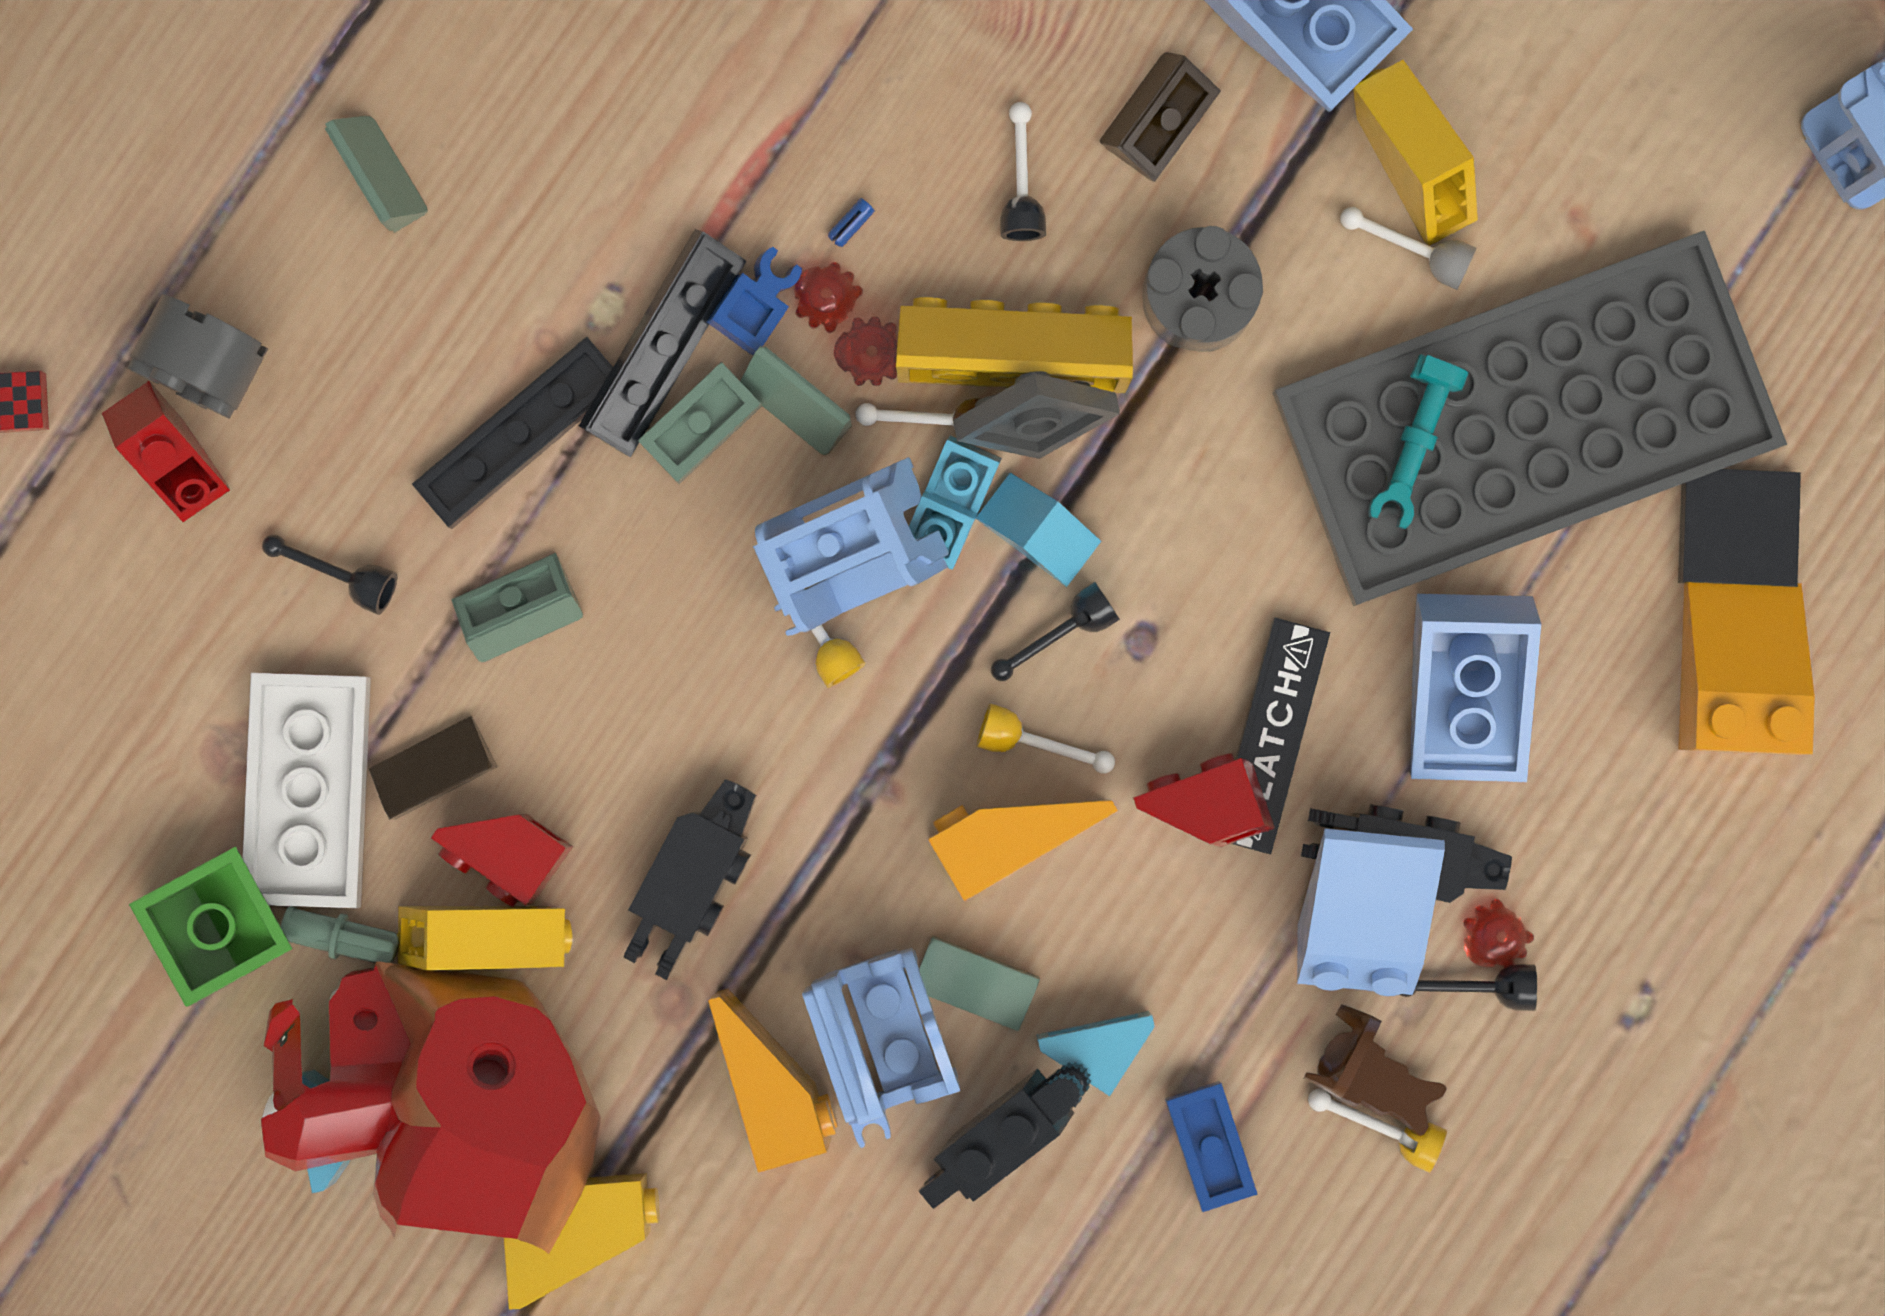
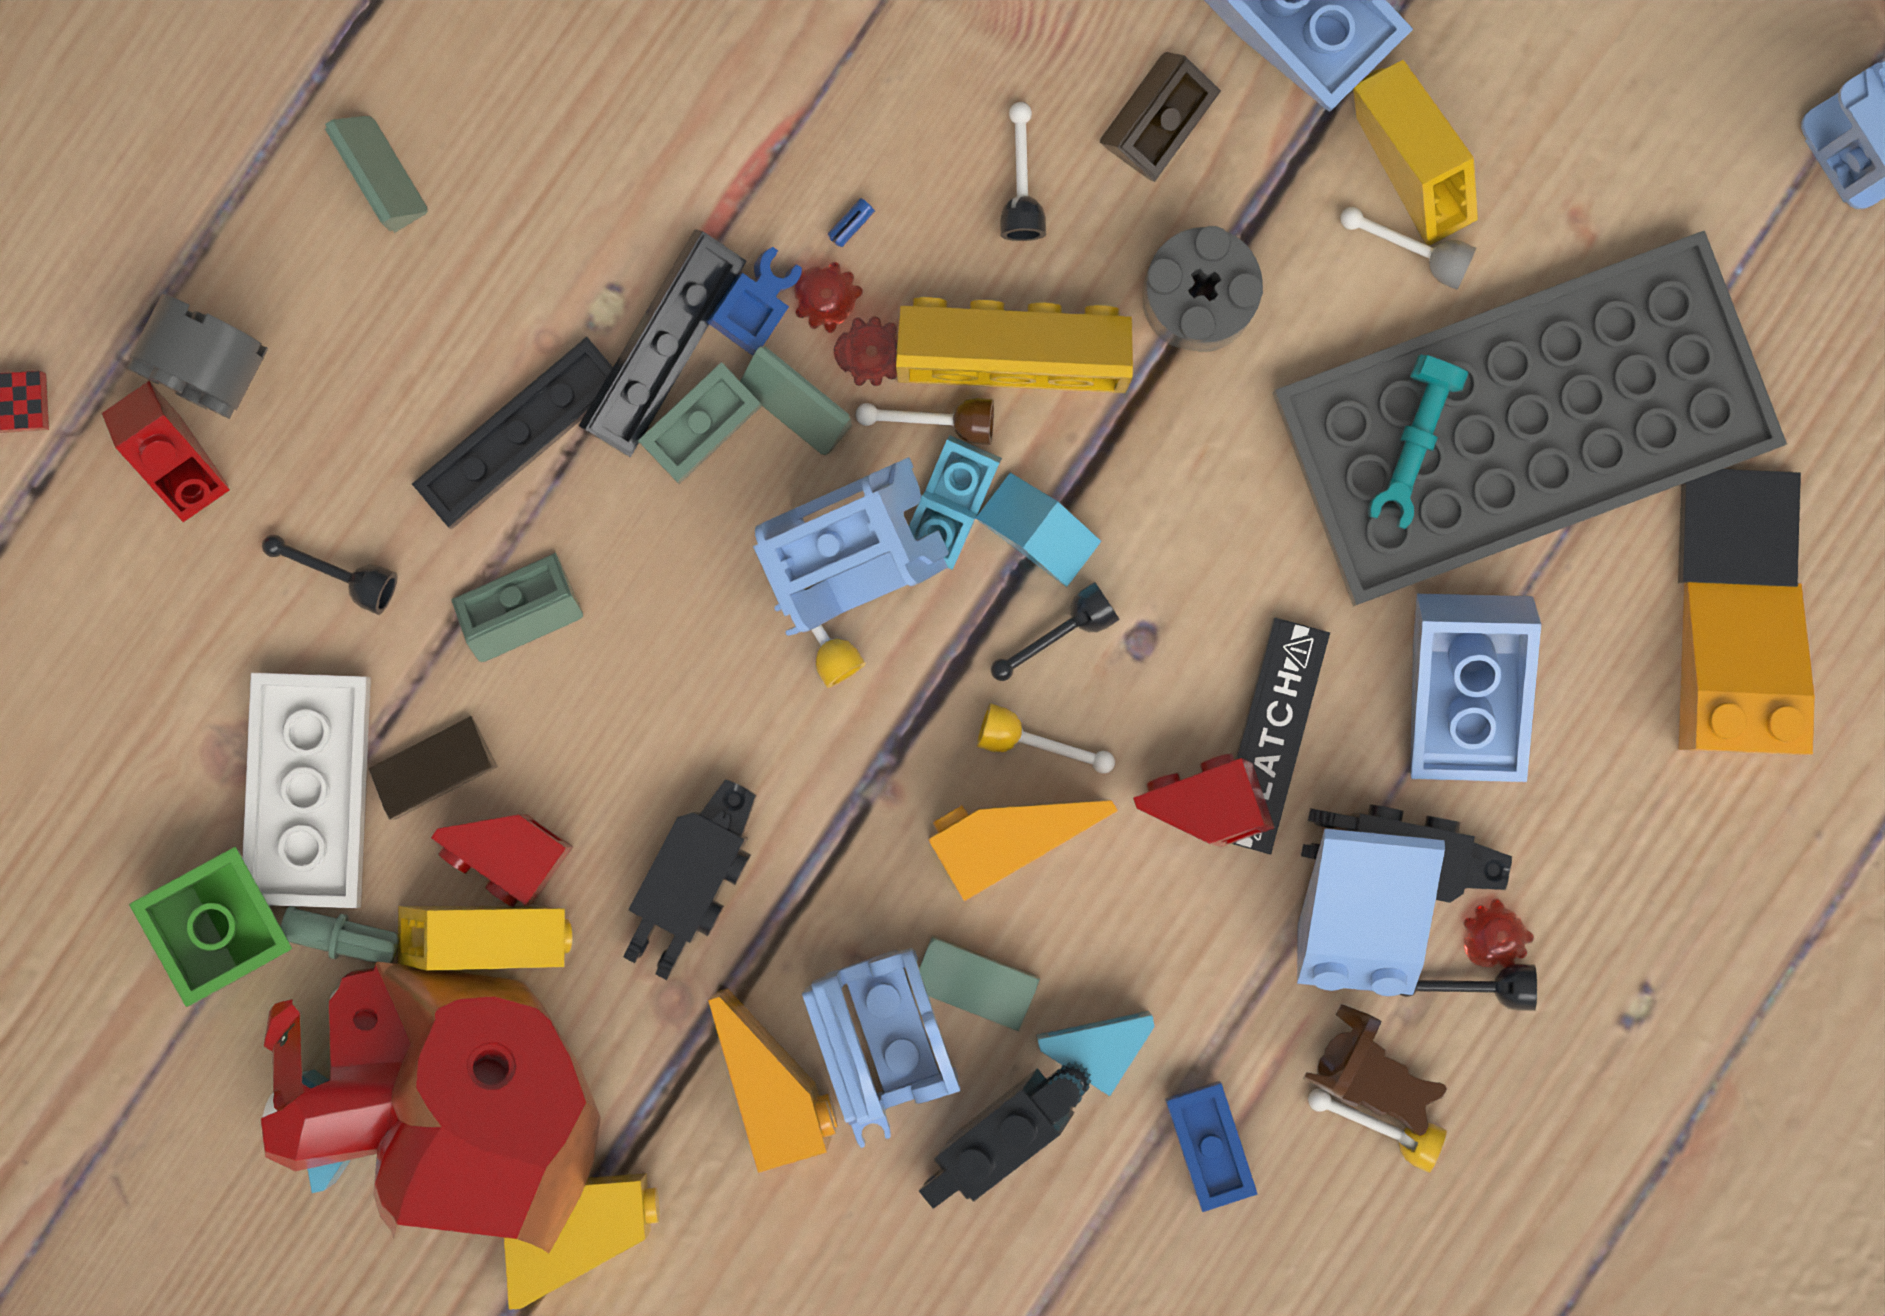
(1036, 415): dark grey plate -> none

